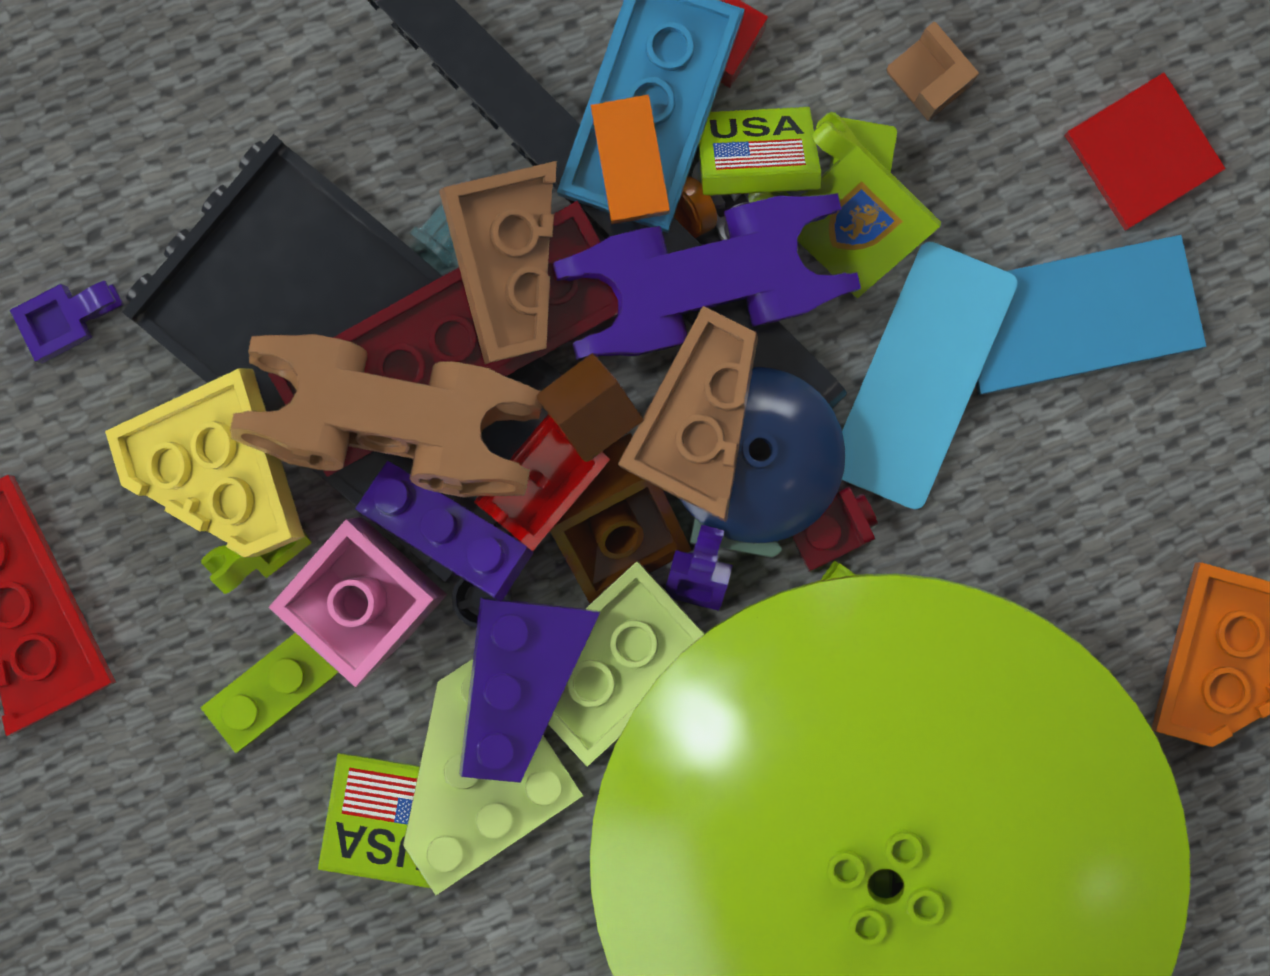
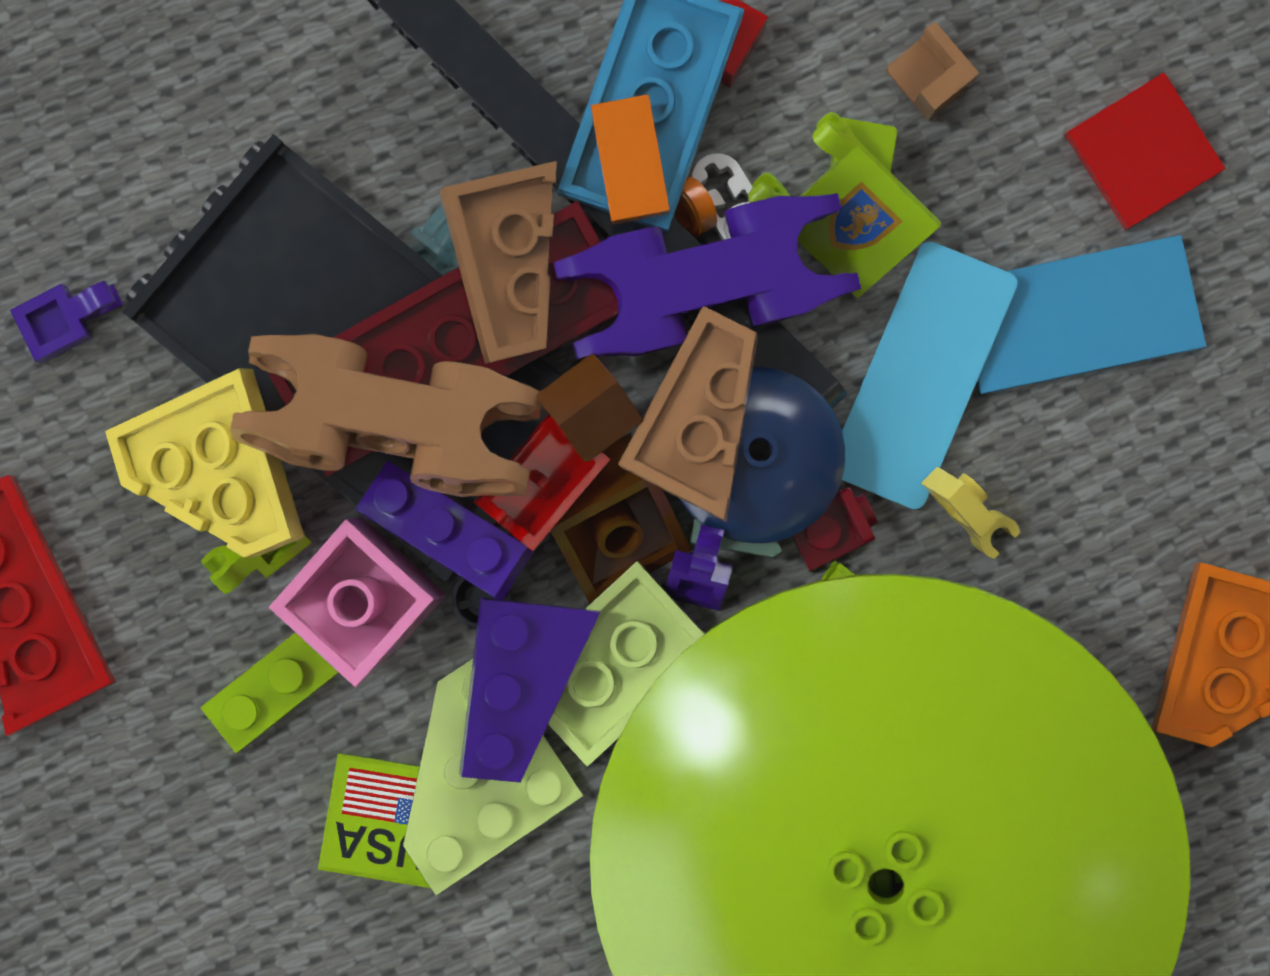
(759, 152): lime tile -> none
(963, 502): none -> light yellow plate

